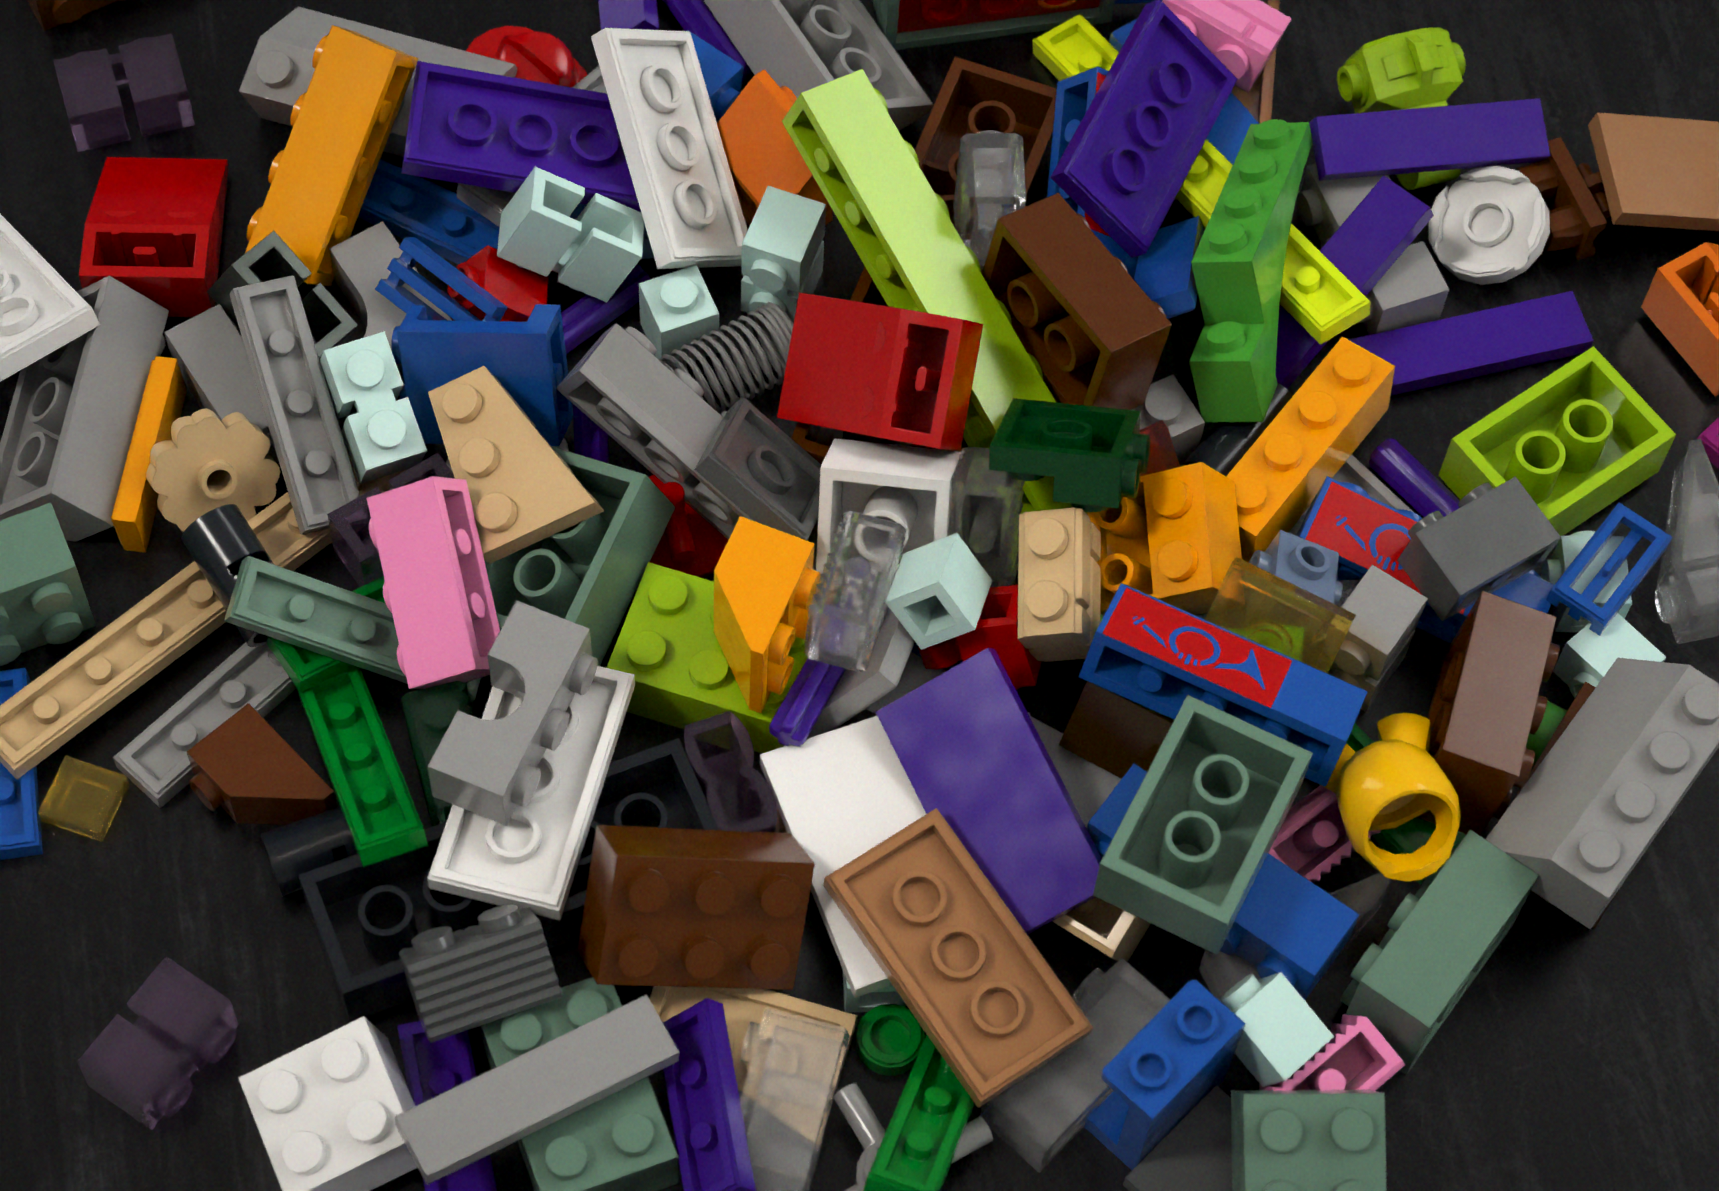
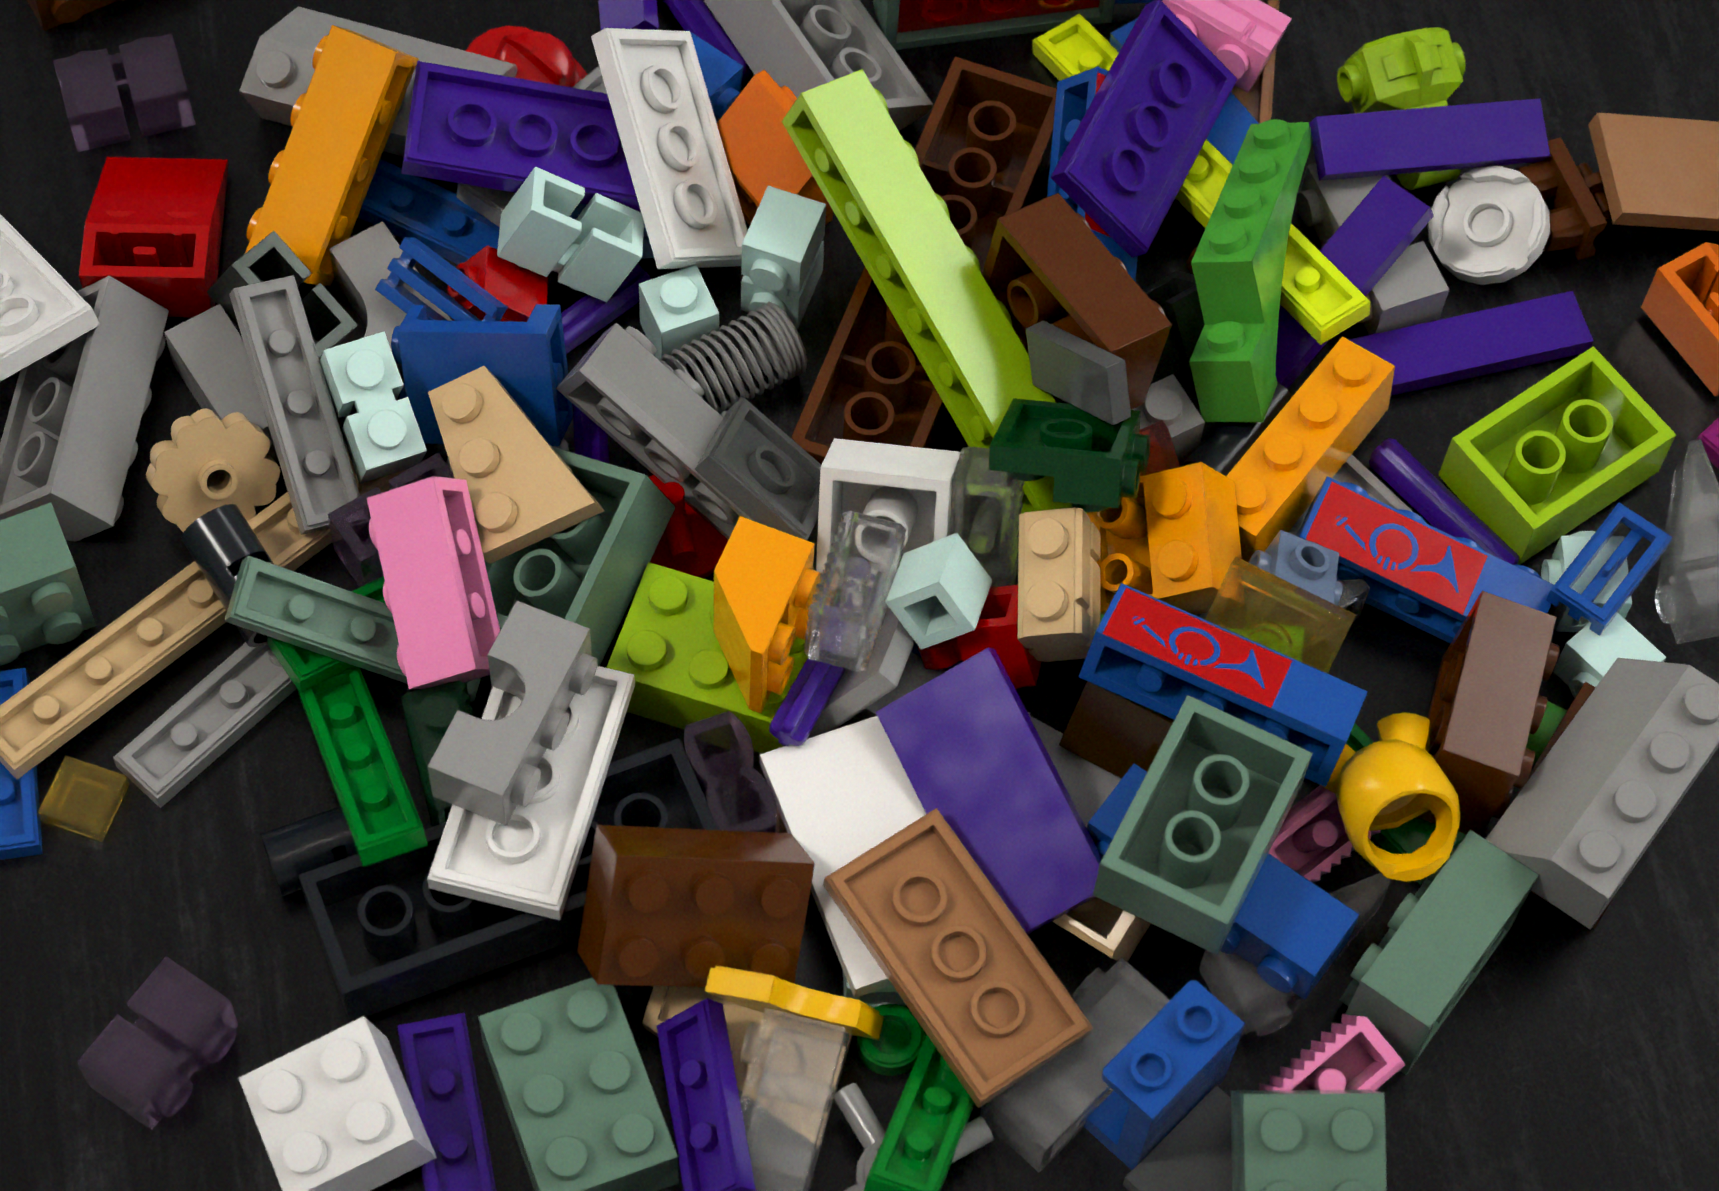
(159, 408): light orange tile -> none
(255, 774): reddish brown slope -> none
(479, 971): dark grey brick -> none
(536, 1089): light grey tile -> none
(764, 990): none -> yellow tile
(880, 371): red slope -> none
(987, 186): clear brick -> none
(1078, 372): none -> dark grey tile
(1167, 270): blue tile -> none
(1278, 1029): light aqua brick -> none
(1380, 632): light grey piece -> none
(1477, 547): dark grey brick -> none

